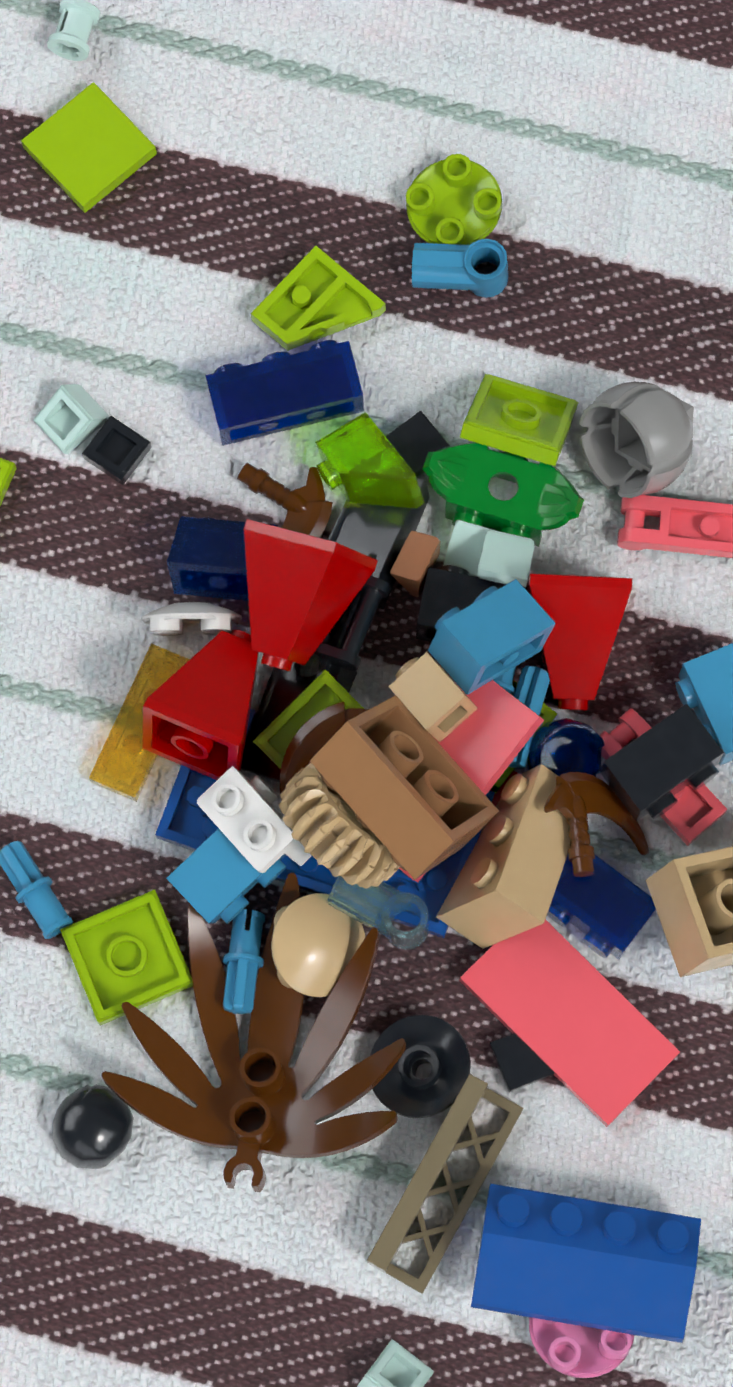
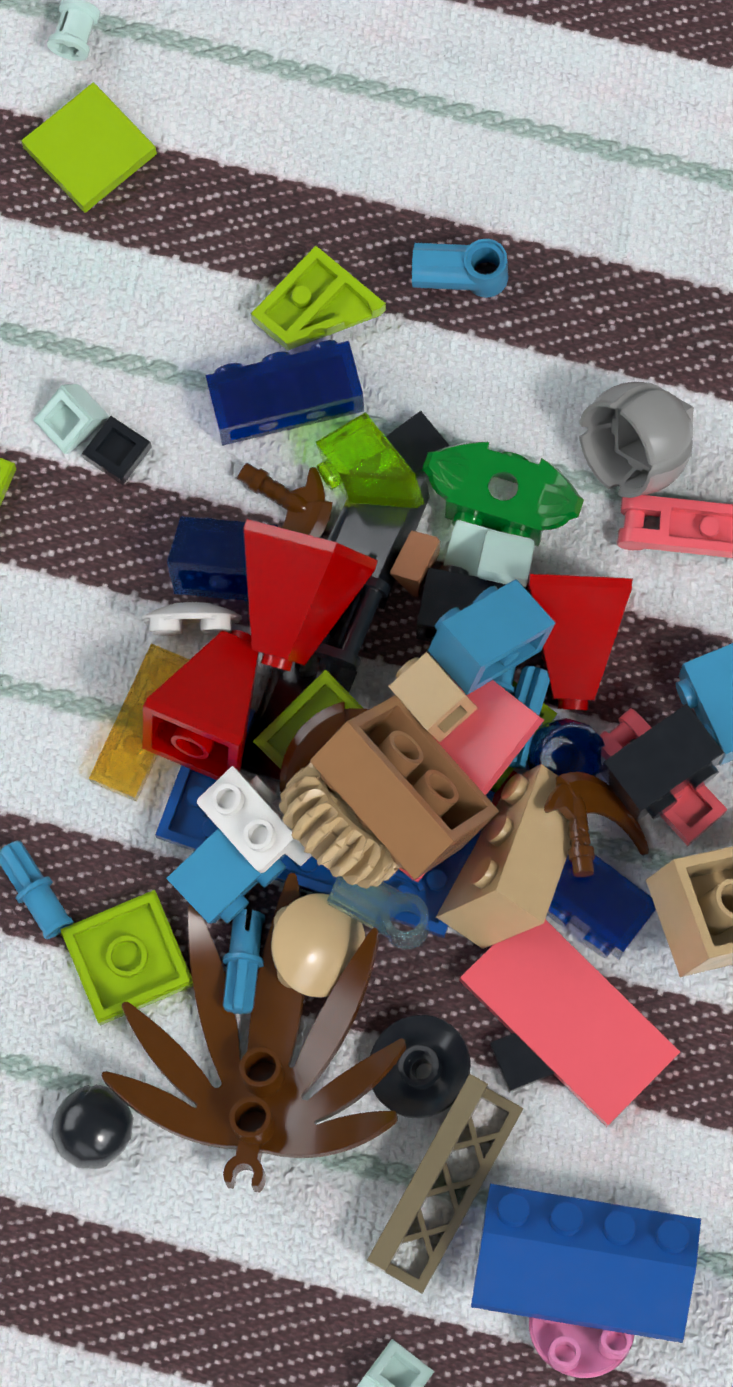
(454, 202): lime dish -> none
(519, 419): lime tile -> none

